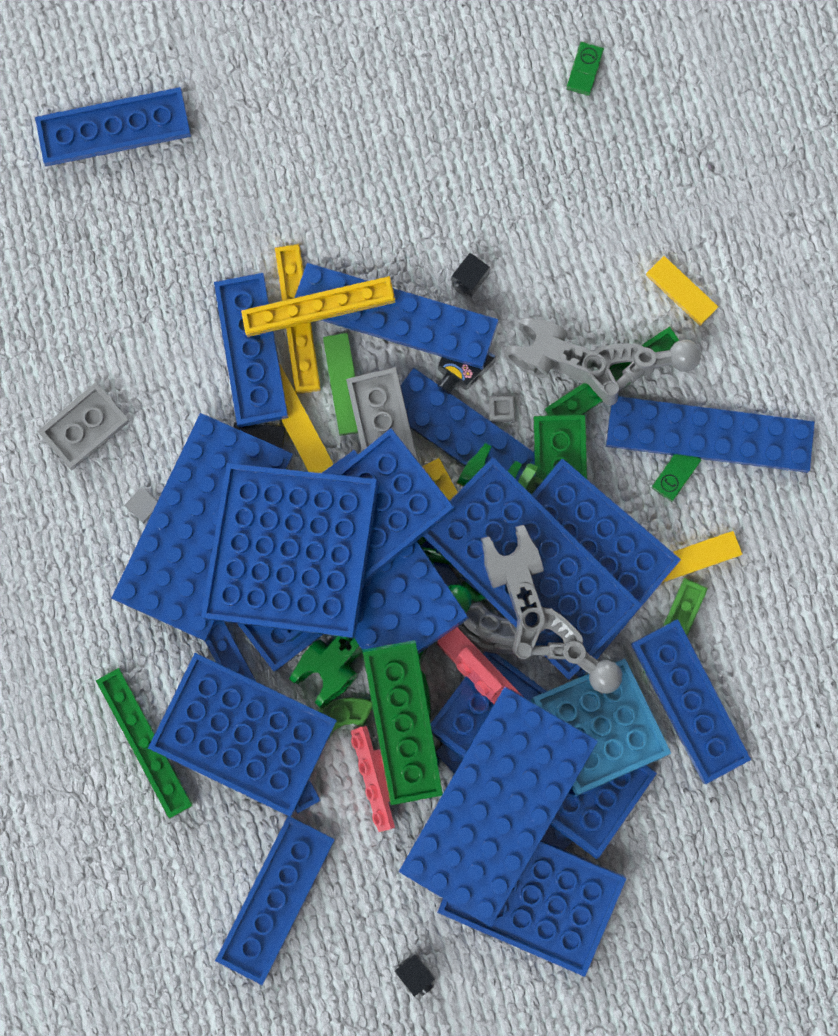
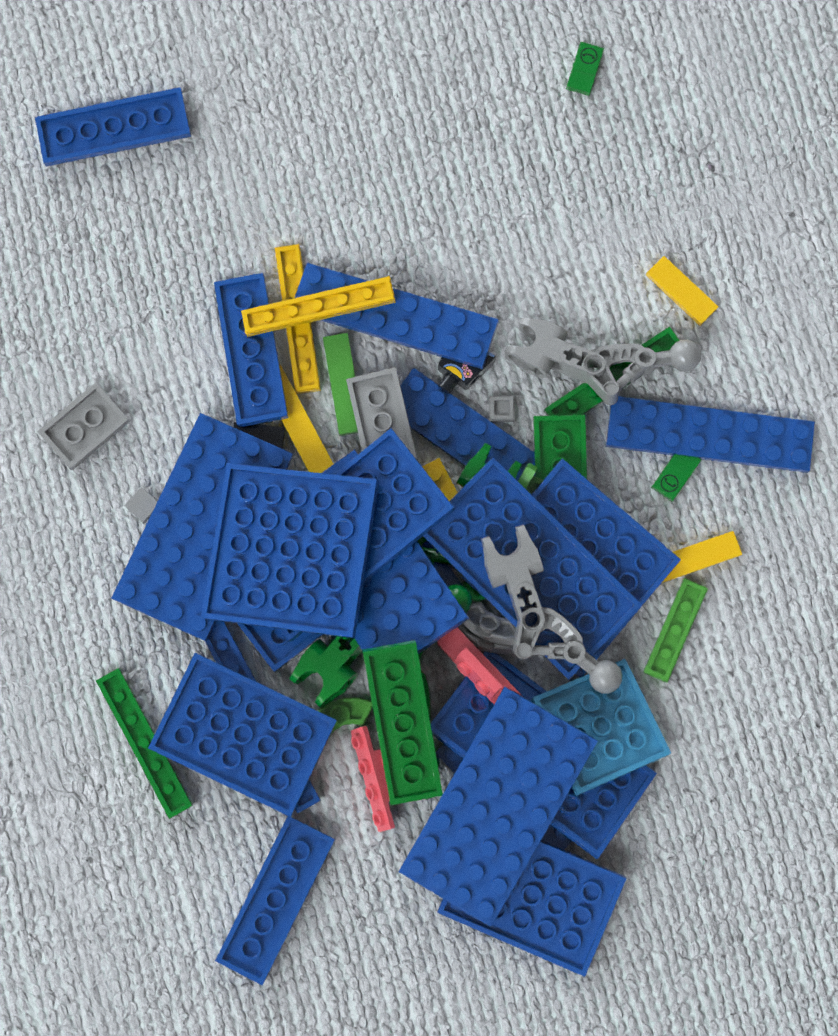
(415, 975): black brick -> none
(470, 275): black brick -> none
(690, 701): blue plate -> none

